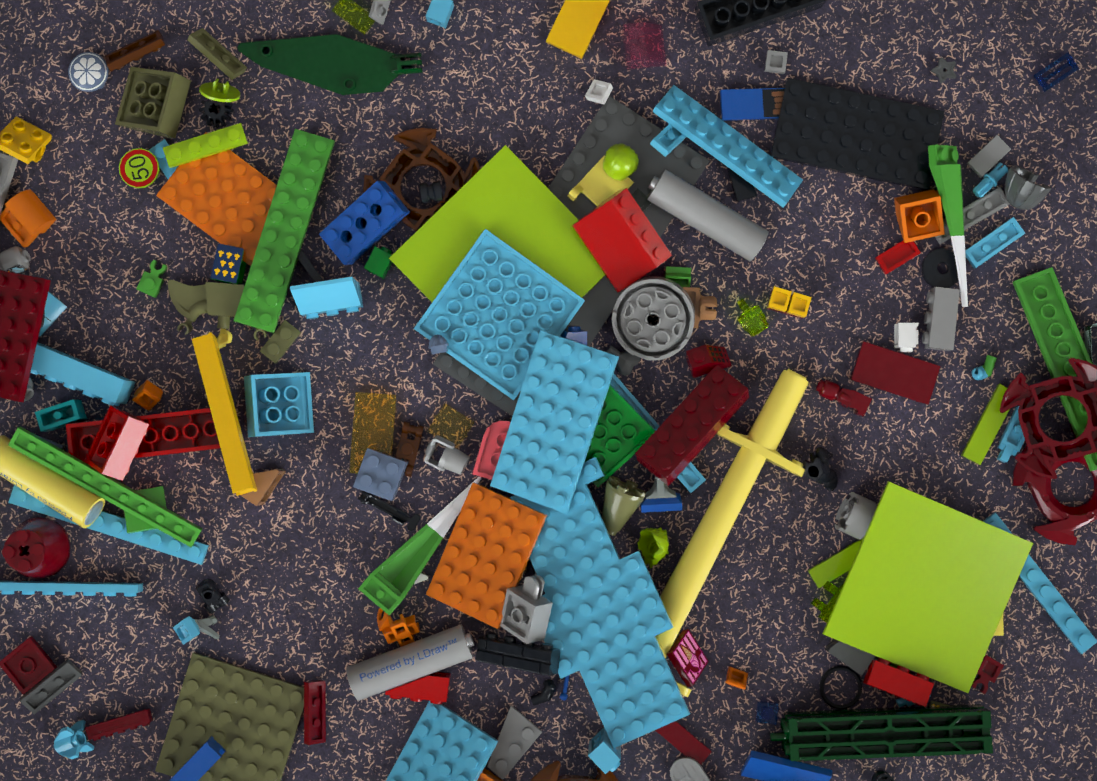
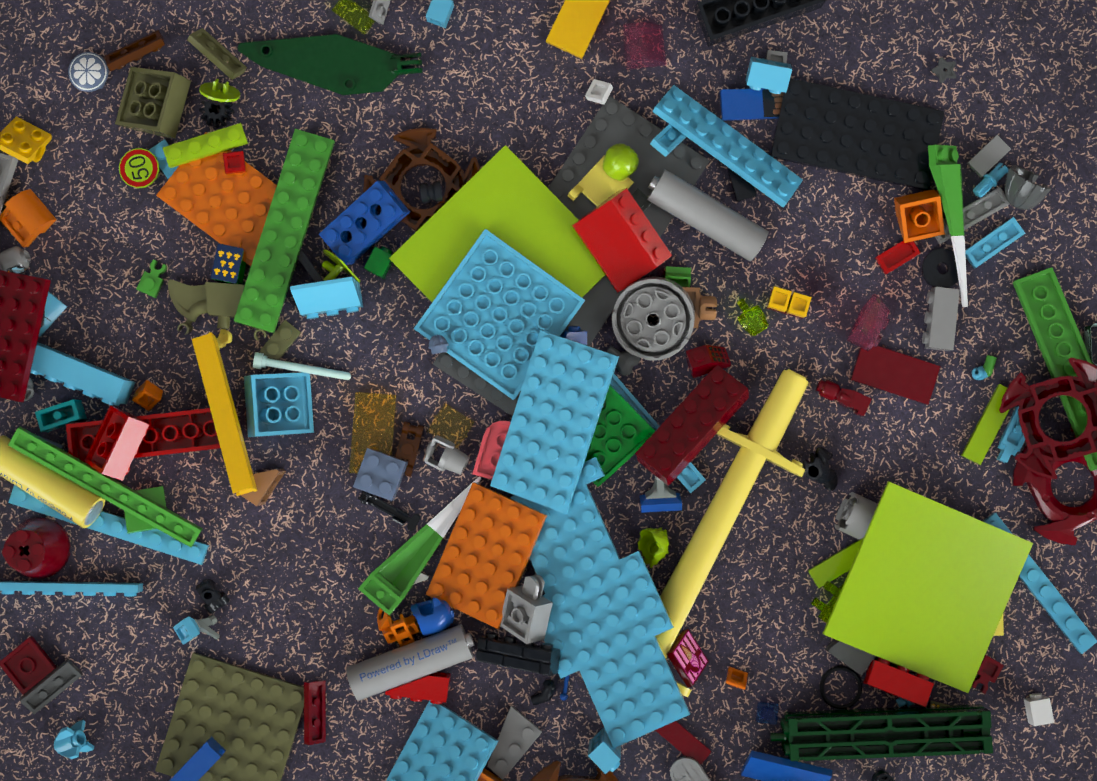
(119, 724): dark red piece -> none
(234, 162): none -> red tile
(261, 361): none -> light aqua piece
(335, 270): none -> lime shield
(433, 615): none -> blue piece
(620, 503): olive cone -> none
(768, 75): none -> medium azure brick
(869, 324): none -> clear pink slope
(905, 336): white window -> none
(1038, 709): none -> white brick
(1042, 81): clear blue tile -> none

